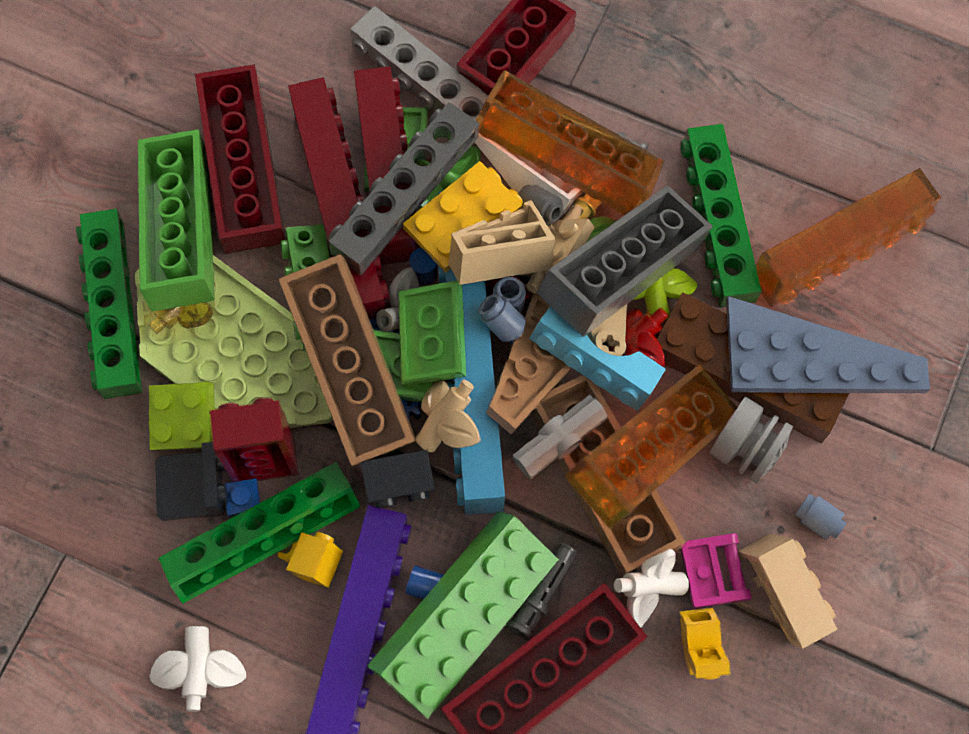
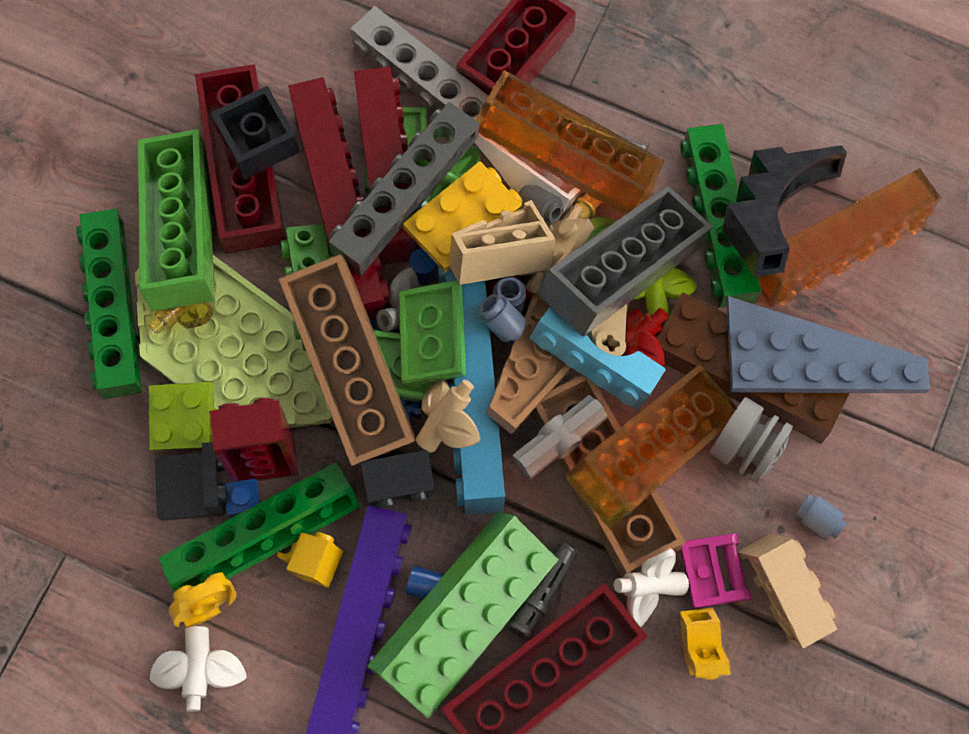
(202, 601): none -> yellow plate
(255, 132): none -> black brick
(771, 181): none -> black arch

